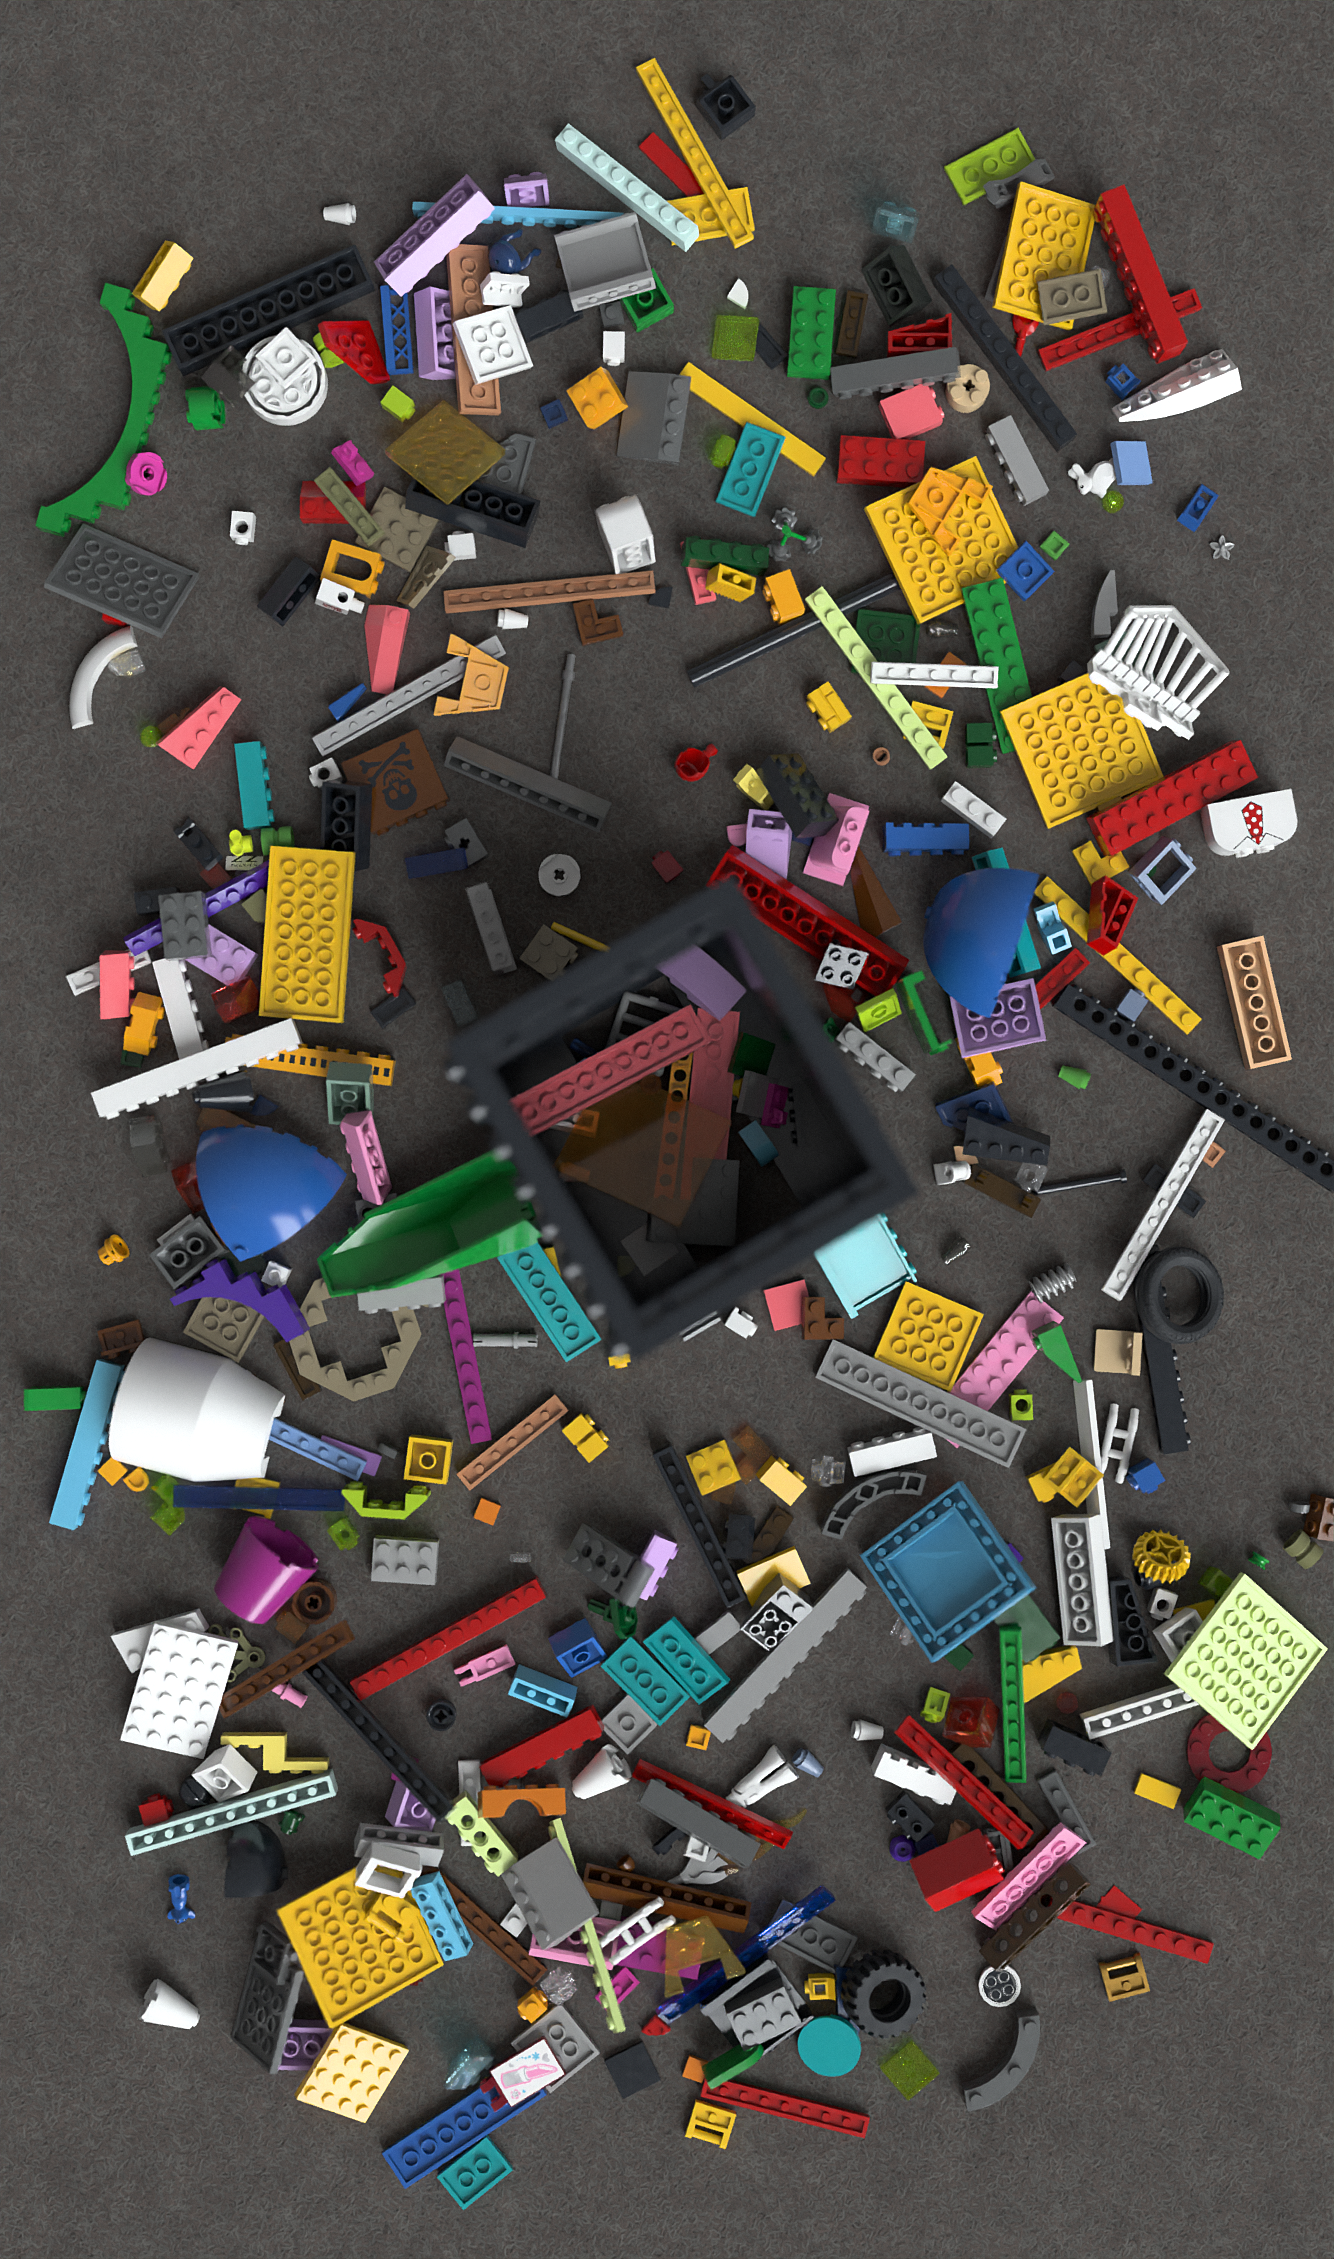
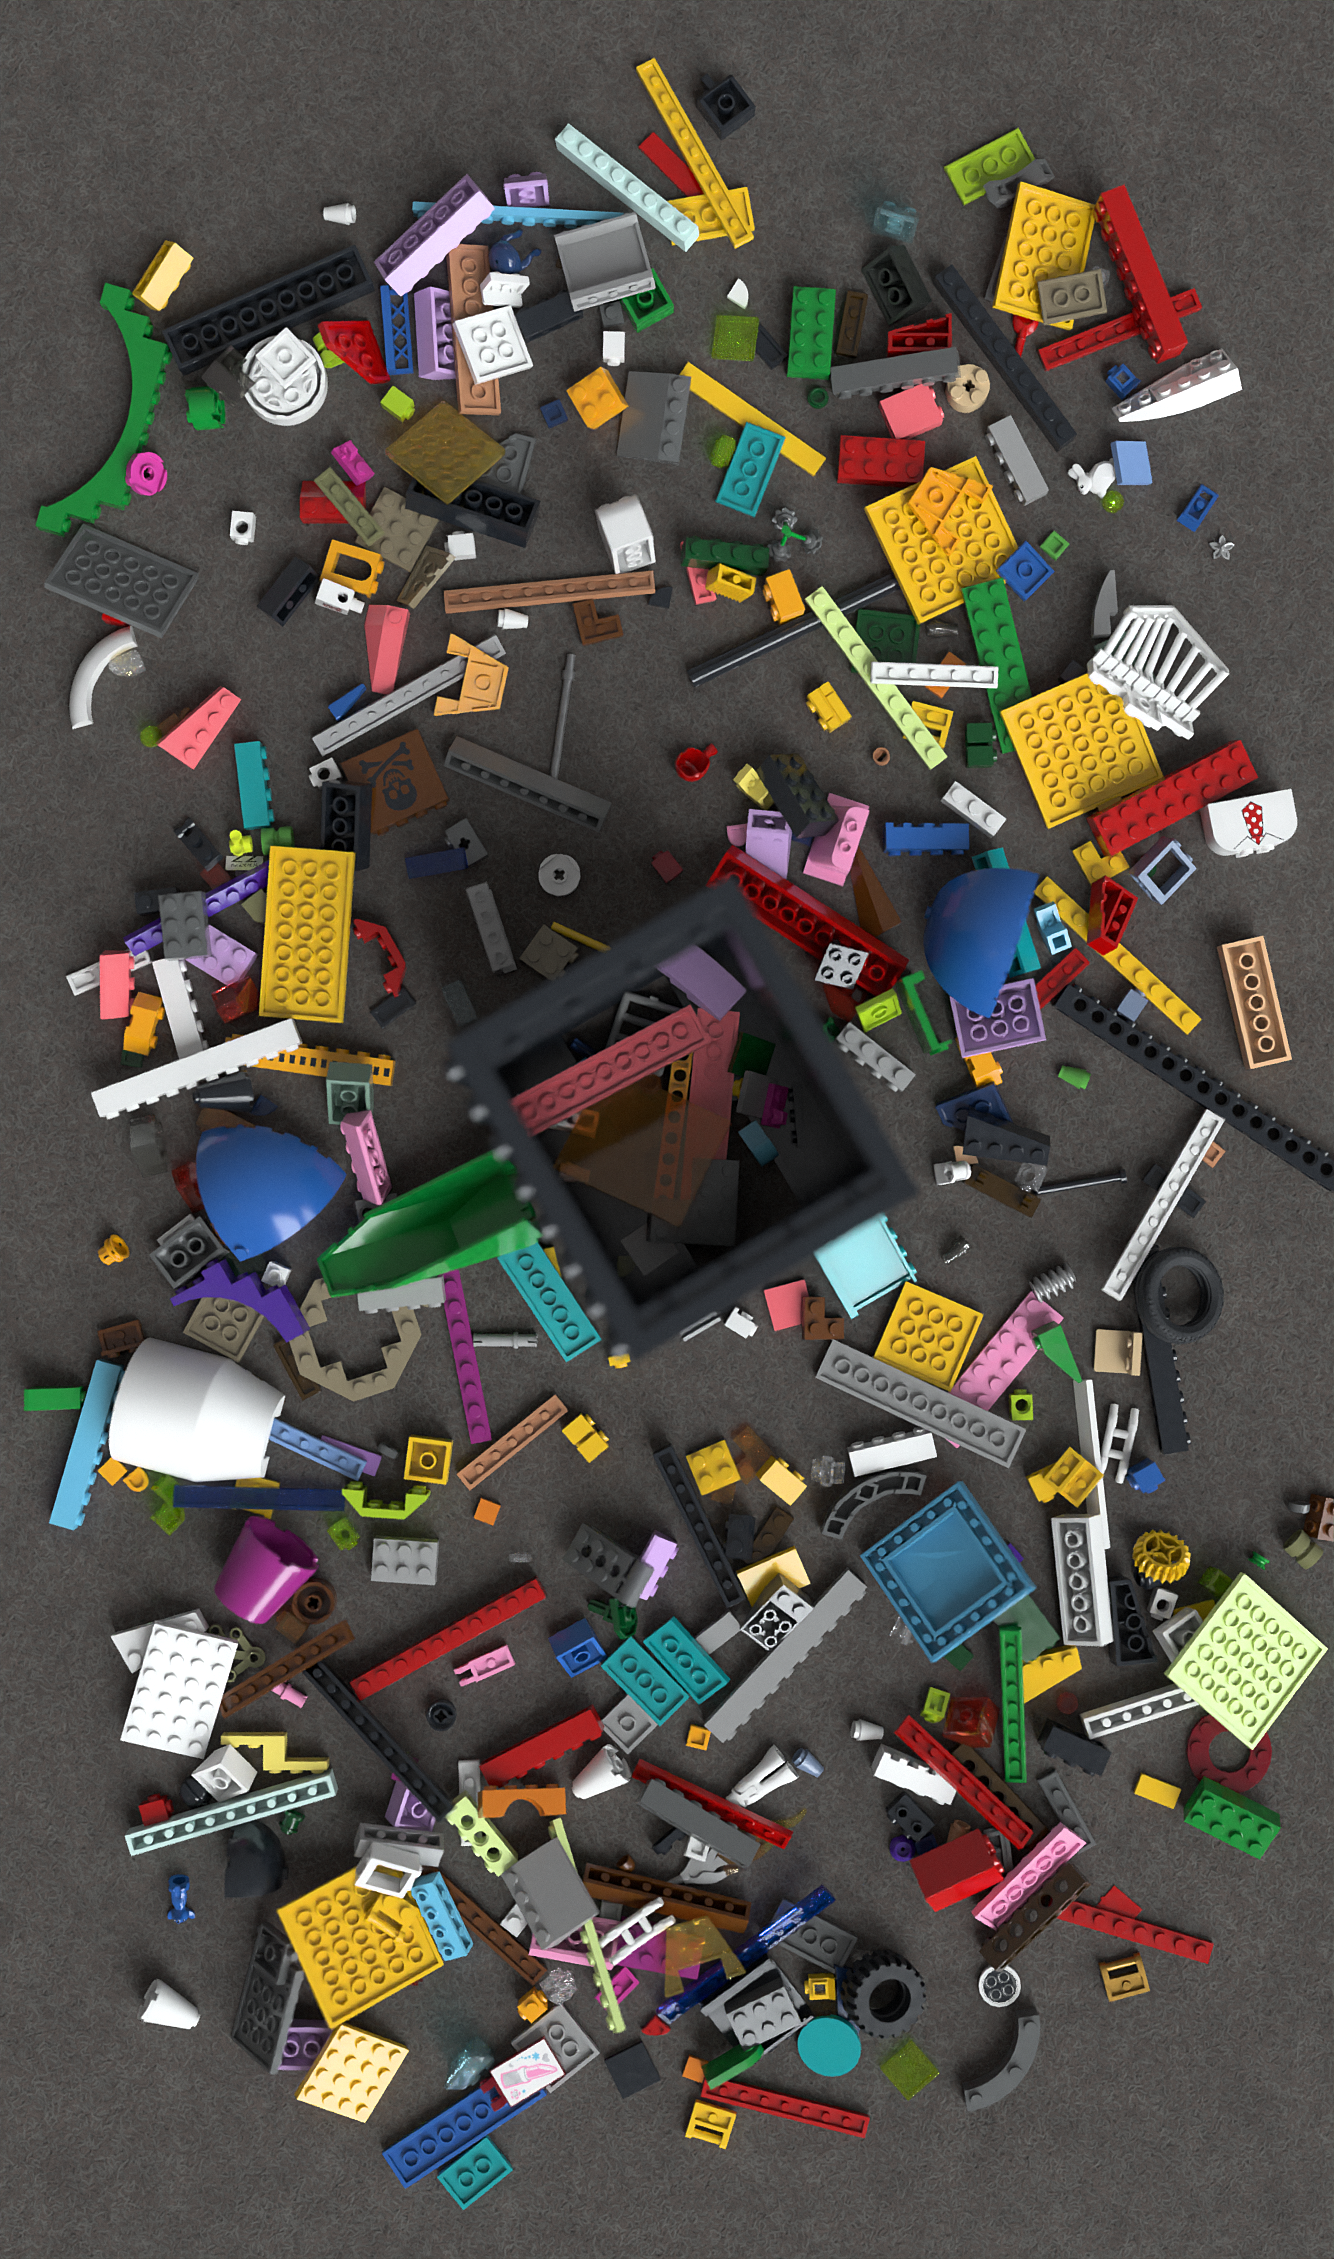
(543, 1690): medium azure brick -> none

